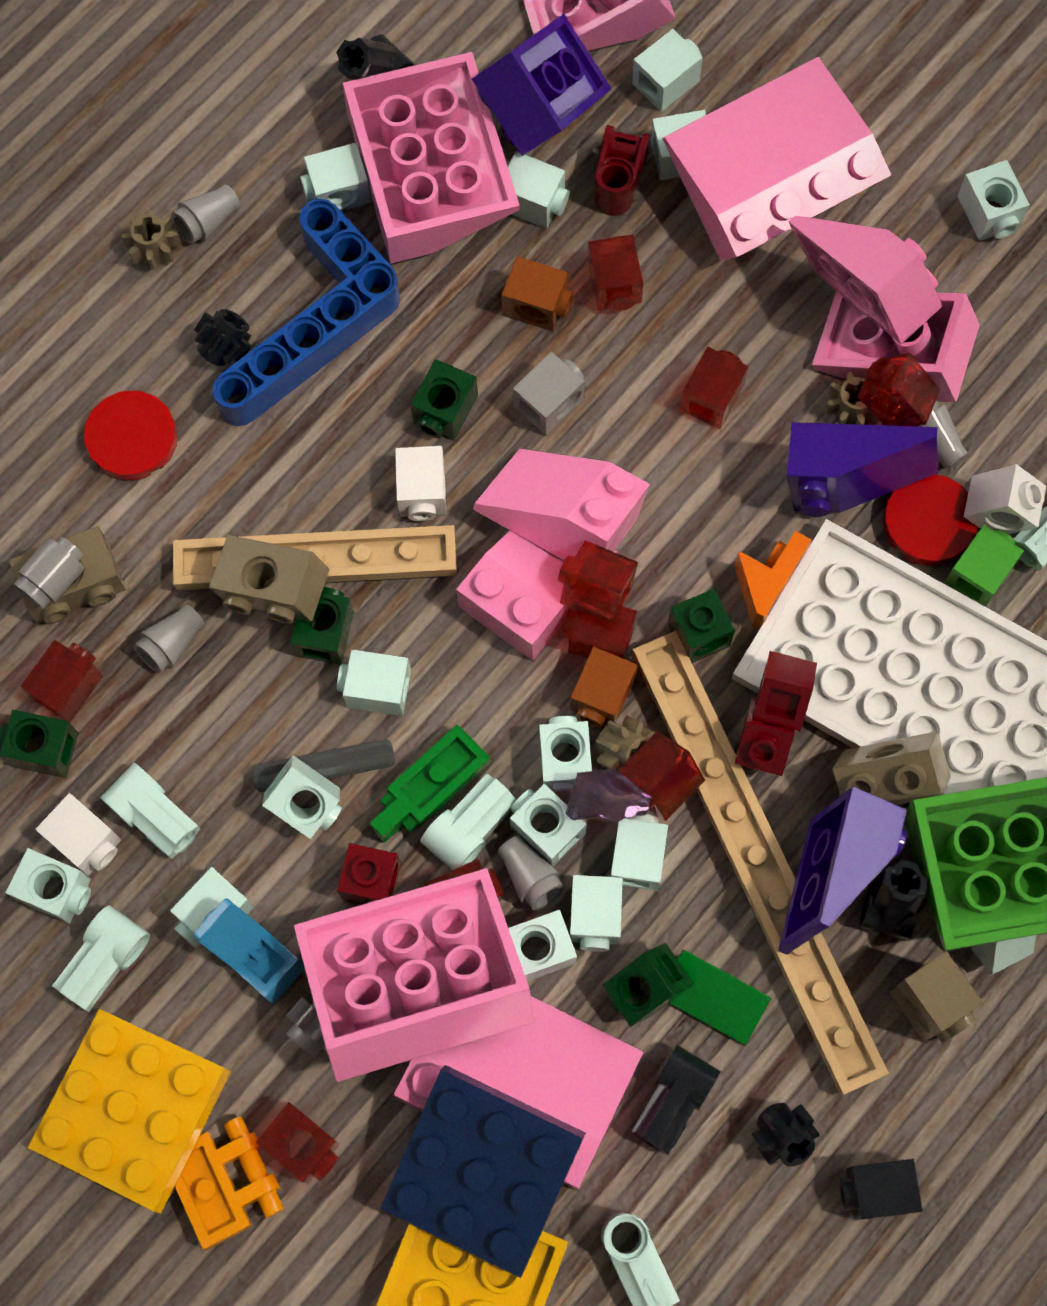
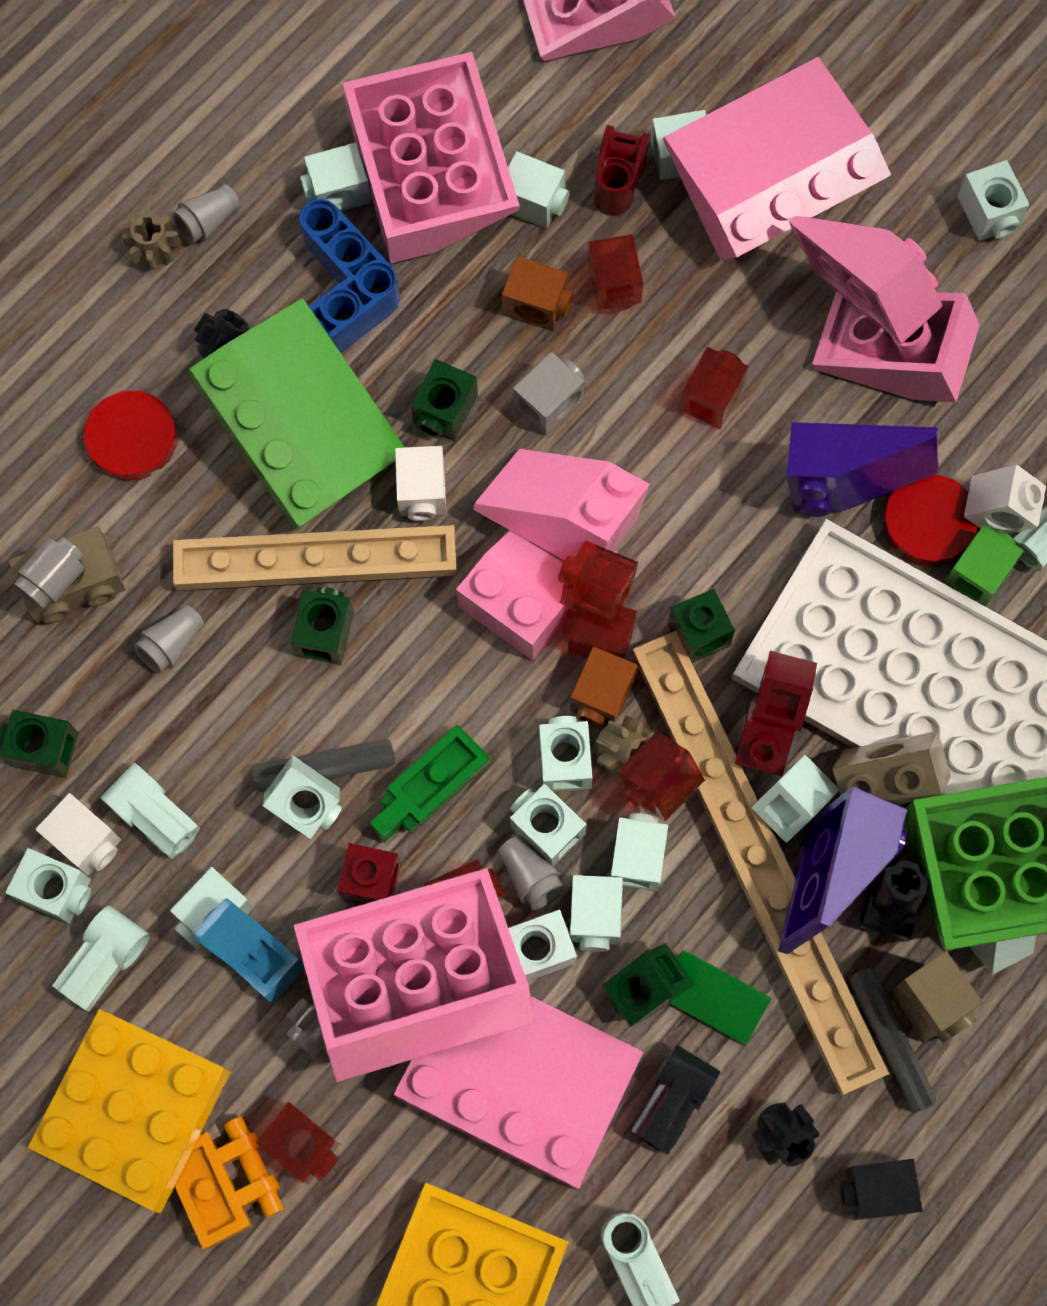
(63, 679): clear red brick -> none
(250, 563): dark tan brick -> none
(296, 412): none -> bright green slope
(370, 57): black piece -> none
(375, 682): light aqua brick -> none
(460, 833): light aqua piece -> none
(482, 1170): dark blue plate -> none
(541, 85): dark purple slope -> none
(606, 796): bracket -> none
(667, 69): light aqua brick -> none
(764, 585): orange slope -> none
(795, 798): none -> light aqua brick
(843, 396): dark tan gear -> none
(892, 1040): none -> dark grey axle
(899, 391): clear red brick -> none
(949, 444): light grey cone -> none

